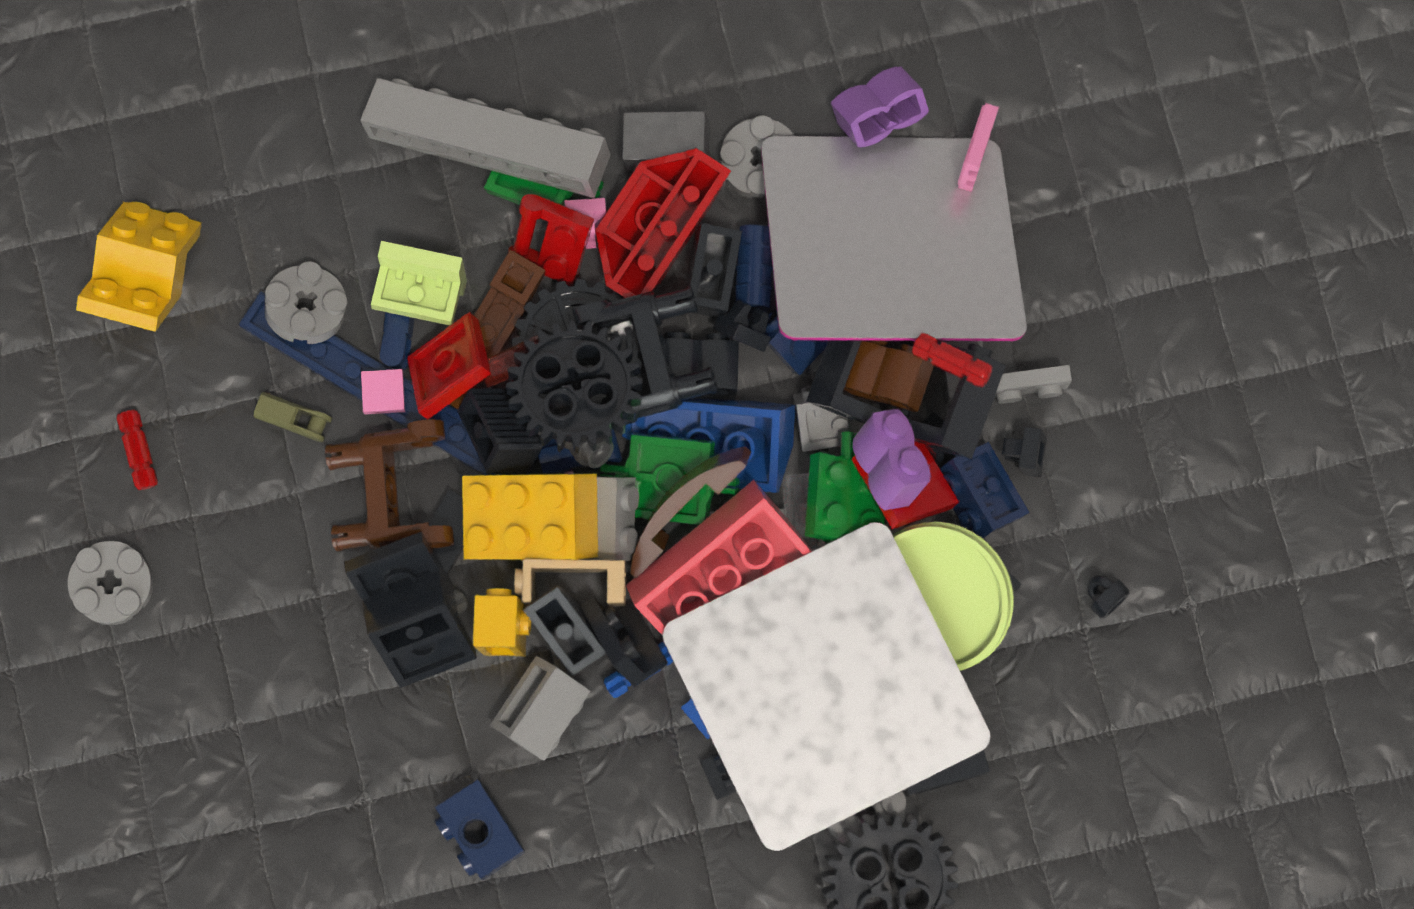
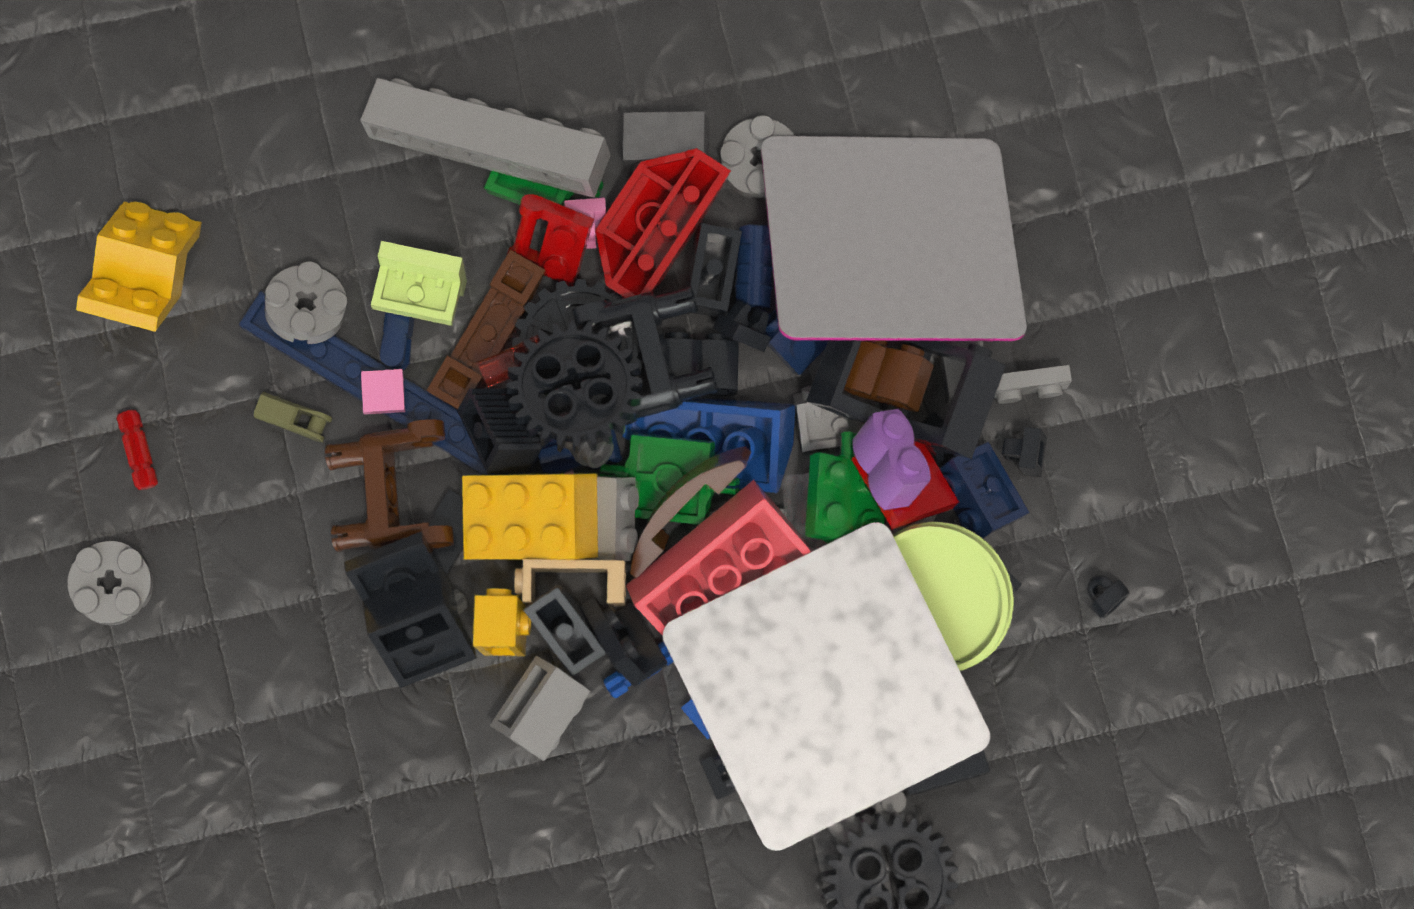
(448, 365): red plate -> none
(475, 805): dark blue brick -> none
(884, 104): medium lavender brick -> none
(952, 360): red axle -> none
(977, 147): bright pink tile -> none

